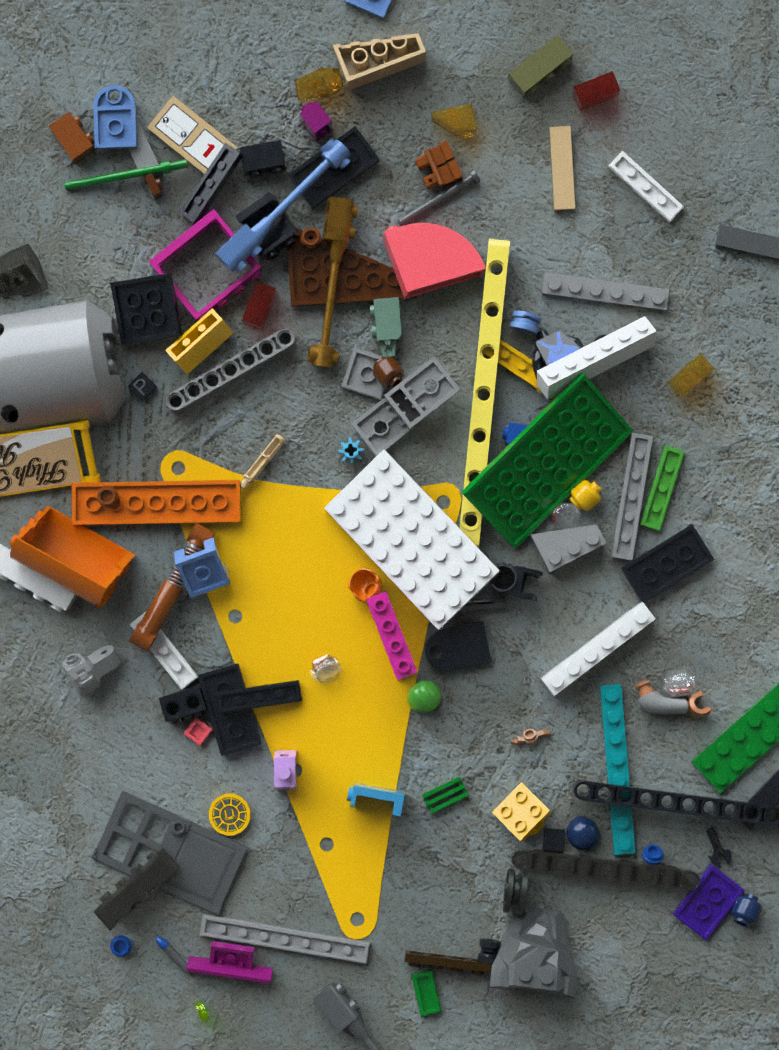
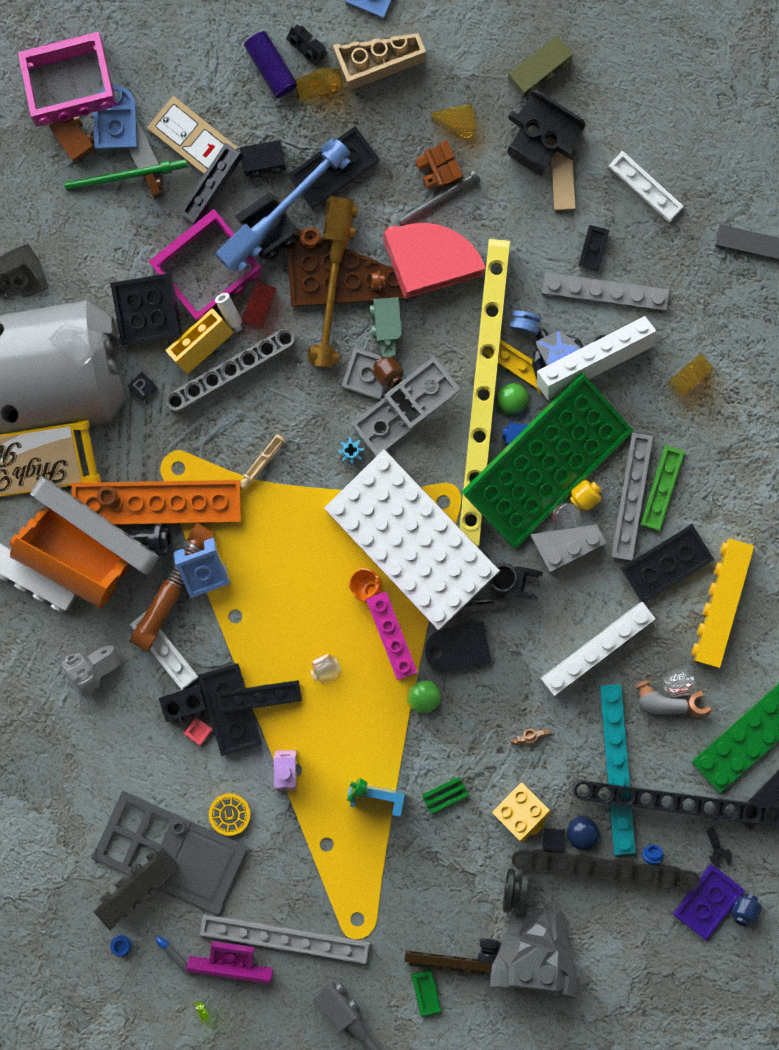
(58, 52): none -> dark pink window
(78, 343): none -> clear wing
(94, 525): none -> light grey beam
(158, 539): none -> black piece
(229, 311): none -> white cylinder
(269, 61): none -> dark purple piece
(300, 37): none -> black hinge
(315, 120): magenta brick -> none
(358, 789): none -> green piece
(377, 281): none -> dark orange plate
(512, 399): none -> bright green hair
(552, 121): none -> black piece
(593, 248): none -> black plate
(596, 91): clear red brick -> none
(723, 602): none -> yellow brick

